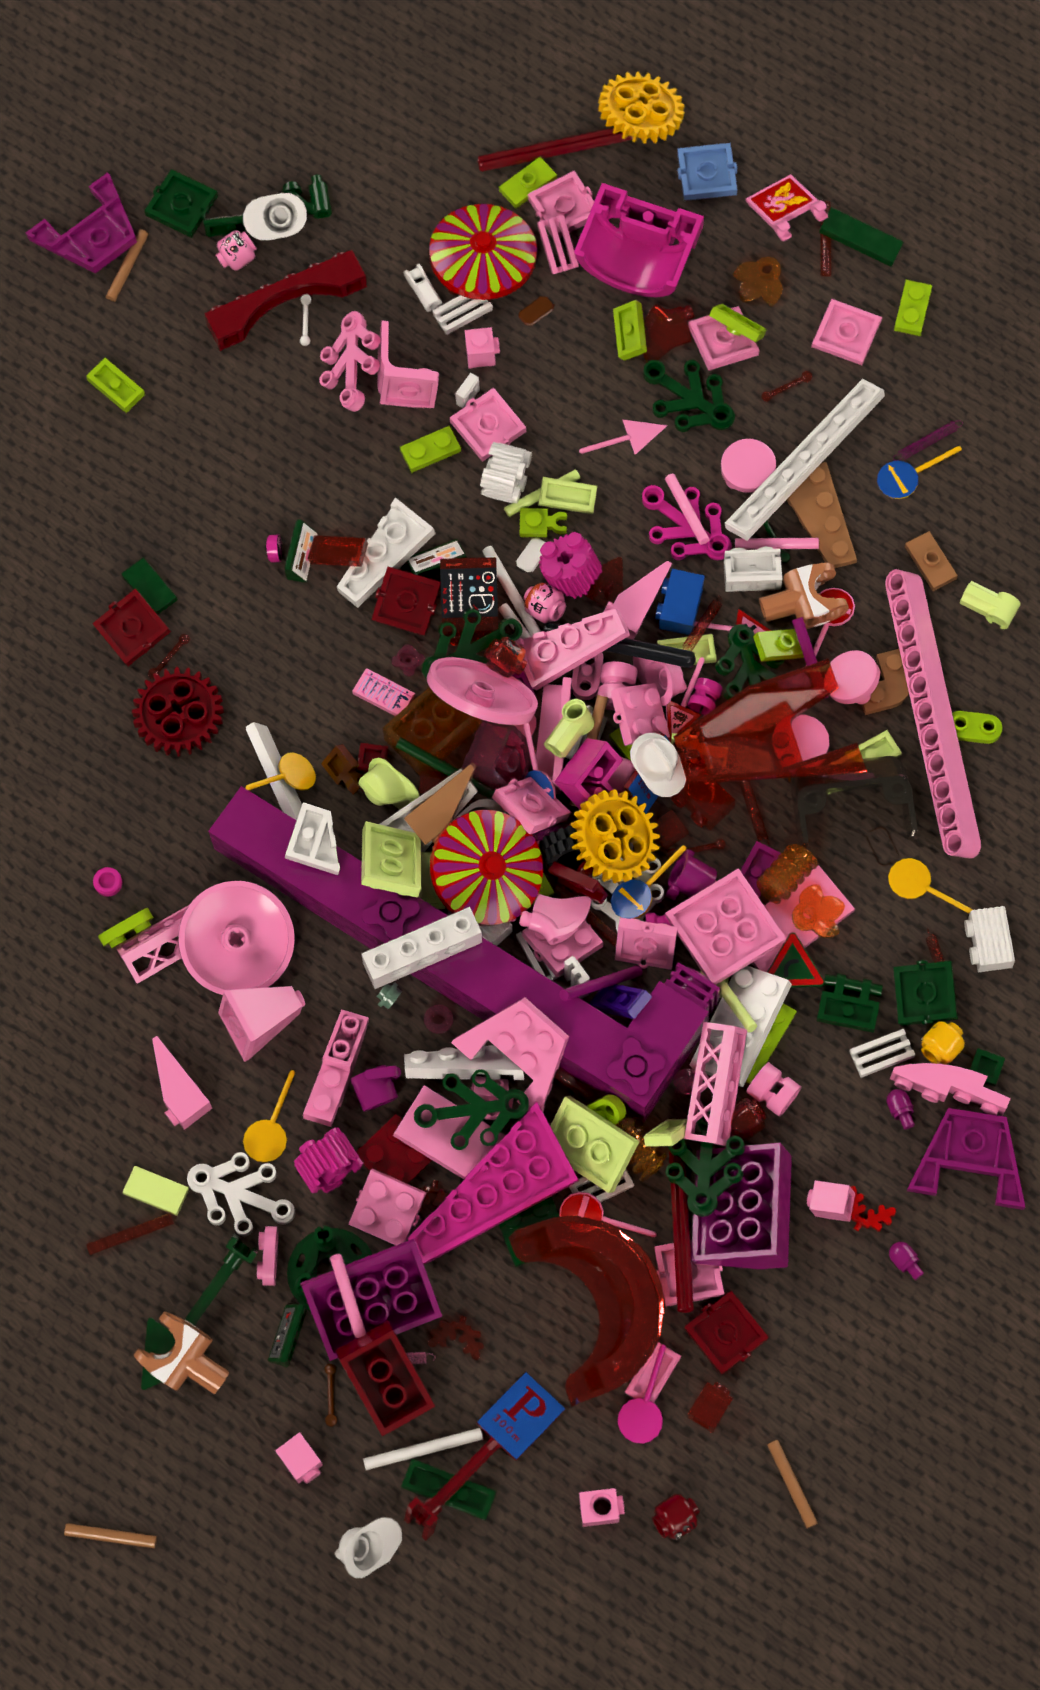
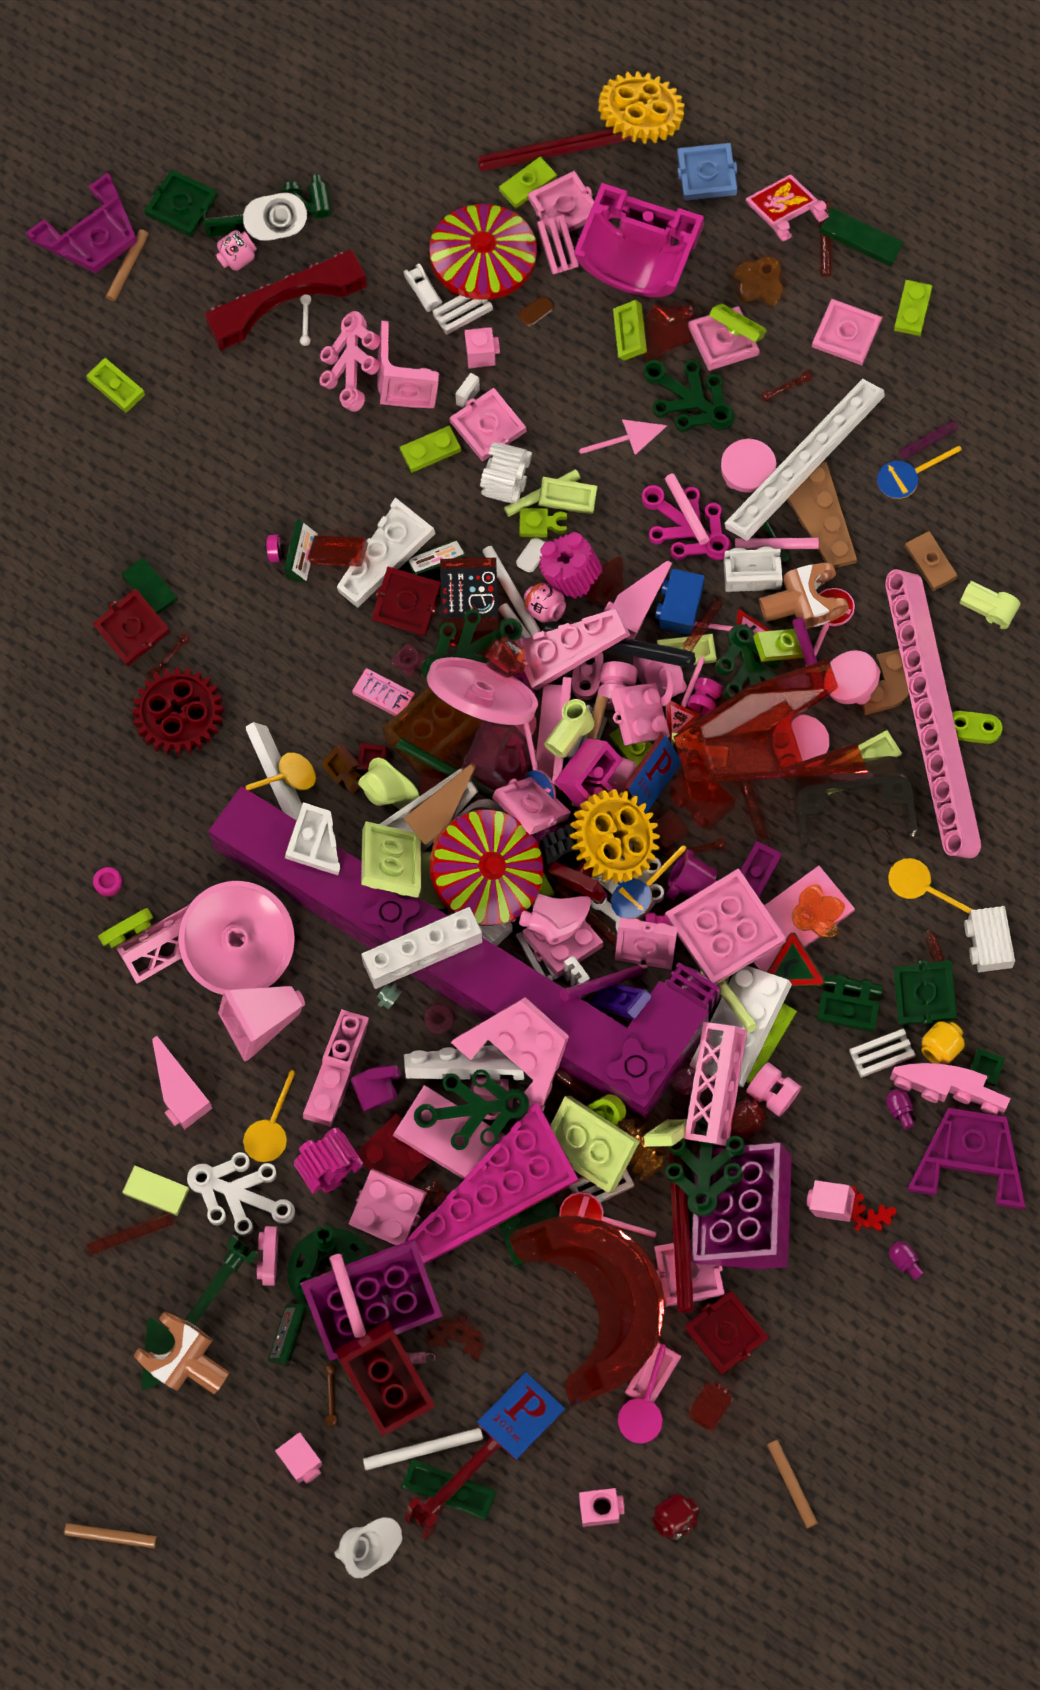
(658, 764): white piece -> none
(786, 873): clear orange piece -> none

